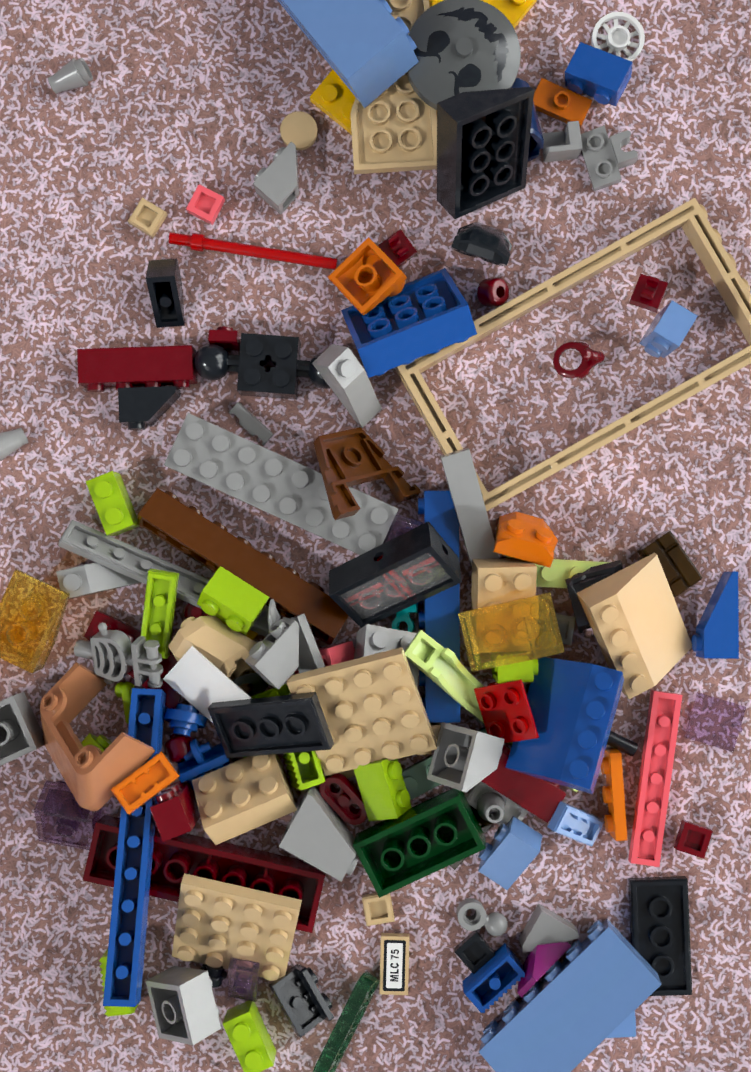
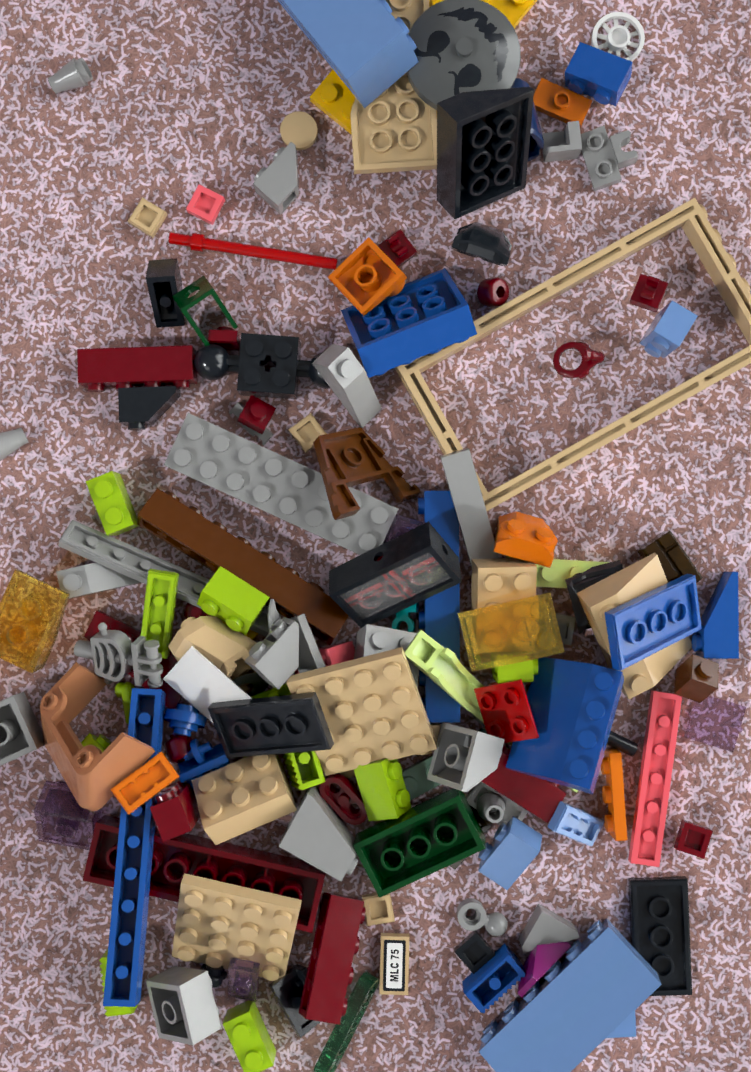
(205, 290): none -> dark green piece
(256, 414): none -> dark red plate
(306, 432): none -> tan tile
(332, 958): none -> dark red brick
(653, 621): none -> tile
(696, 678): none -> reddish brown brick

